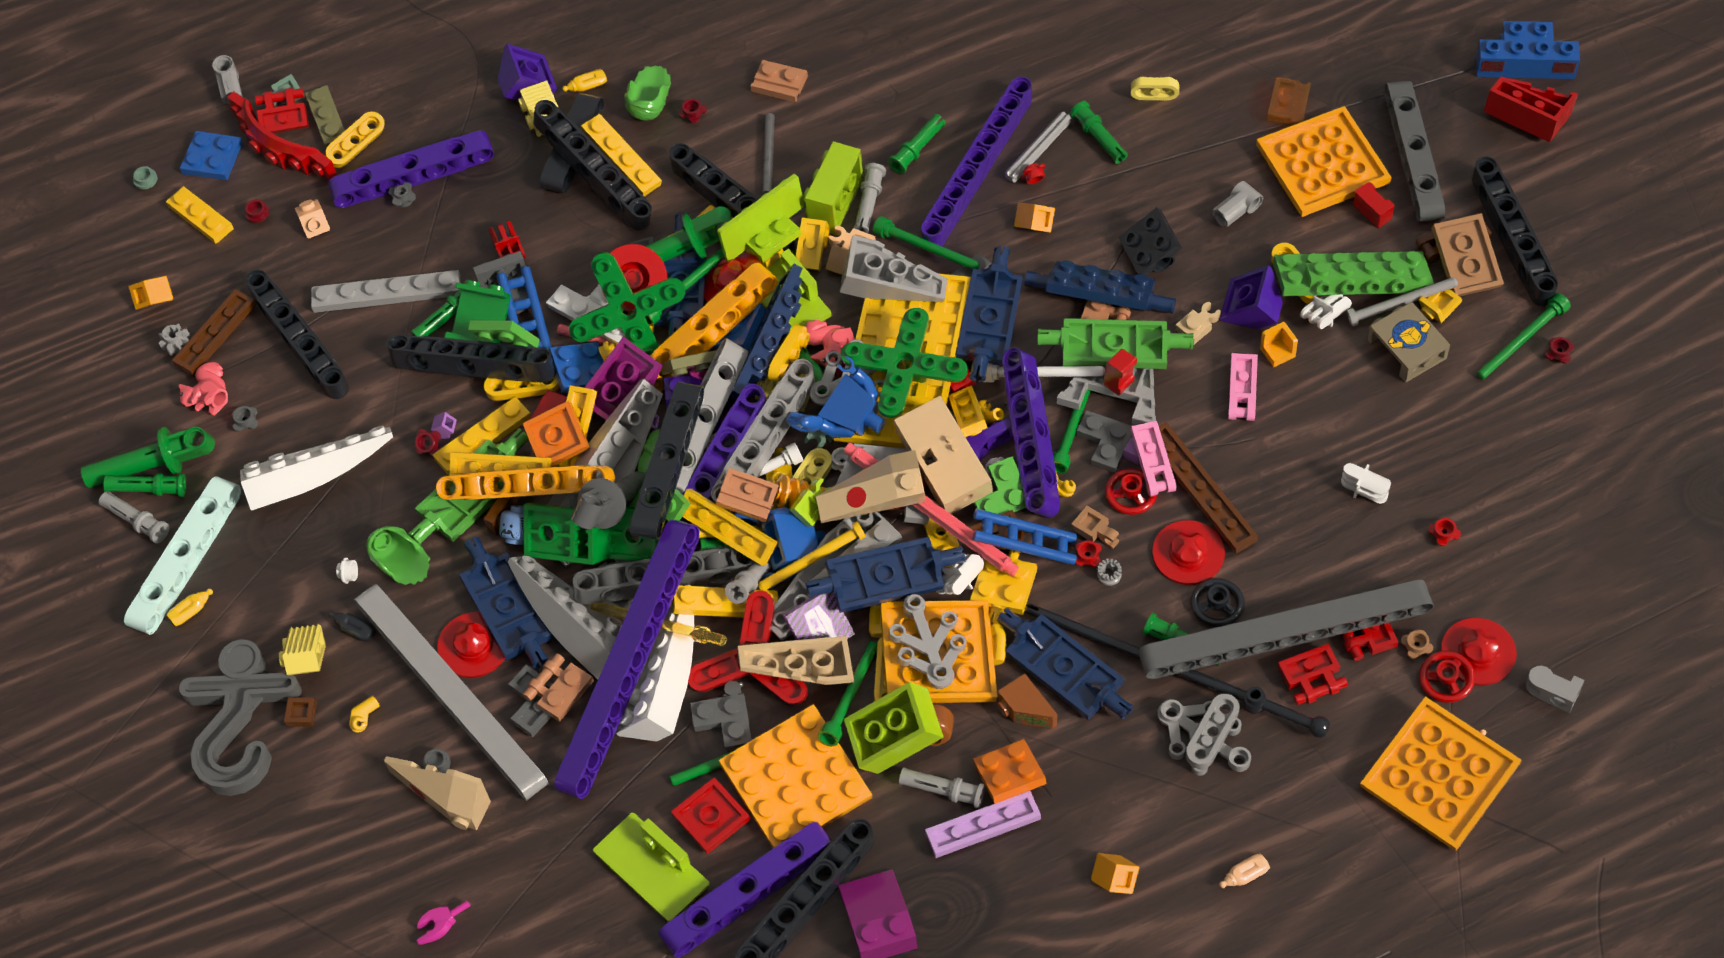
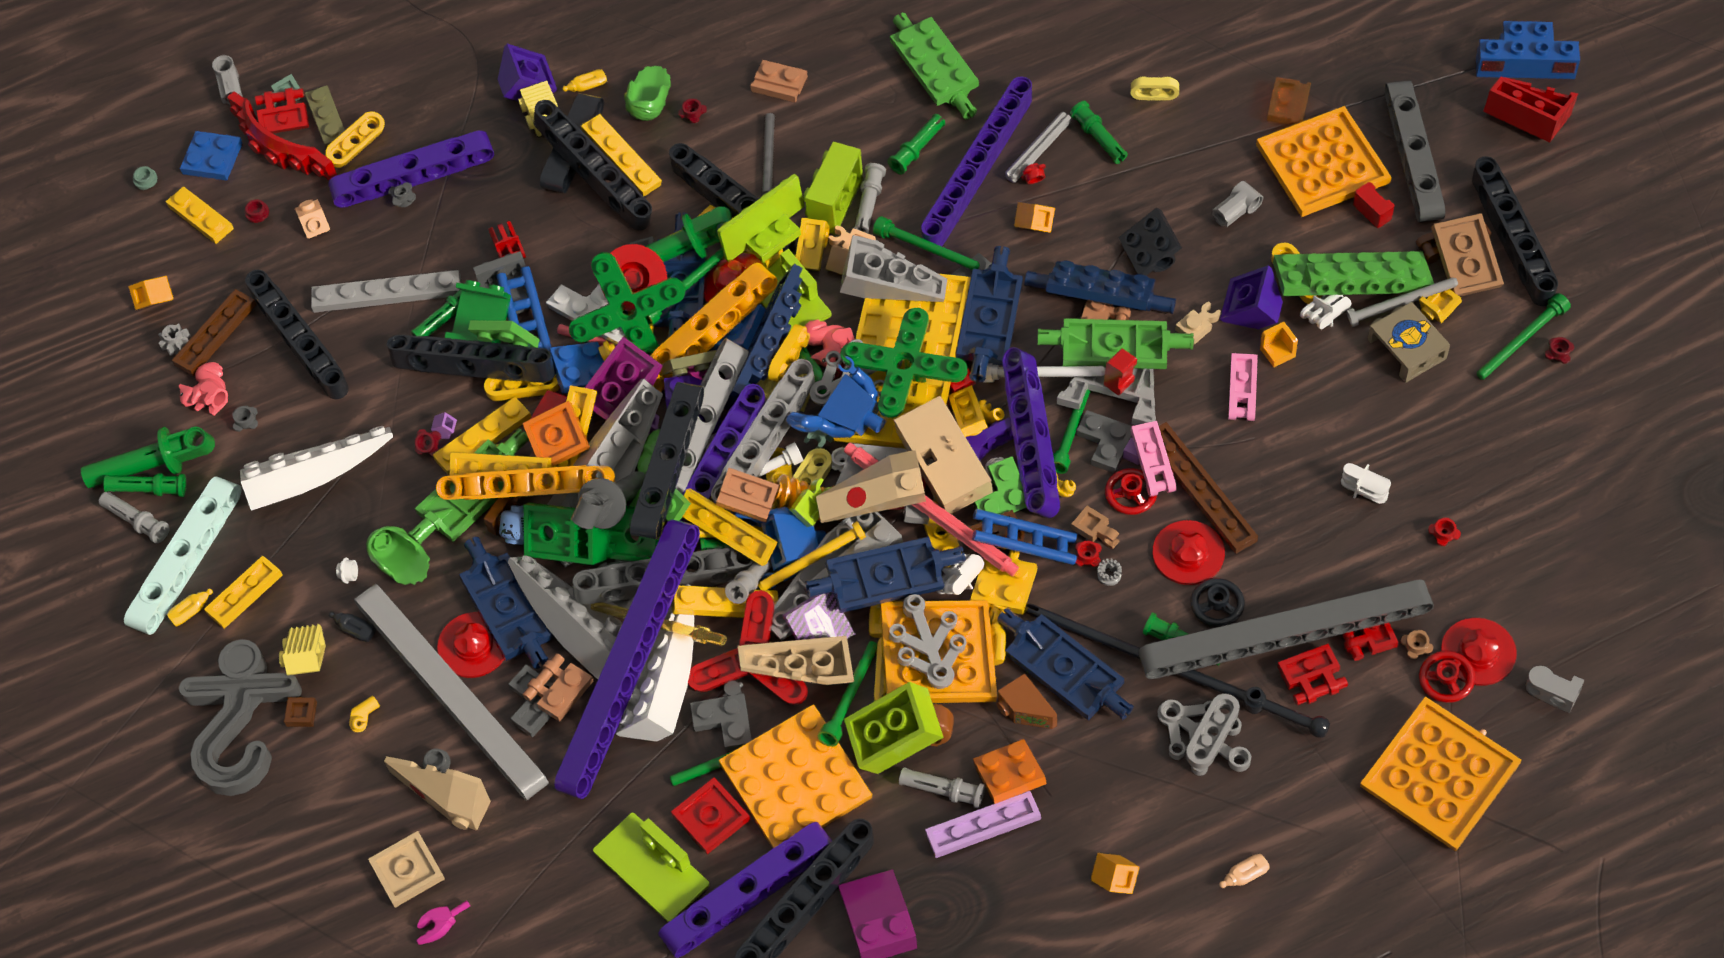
(243, 592): none -> yellow plate
(406, 869): none -> tan plate
(935, 63): none -> bright green plate

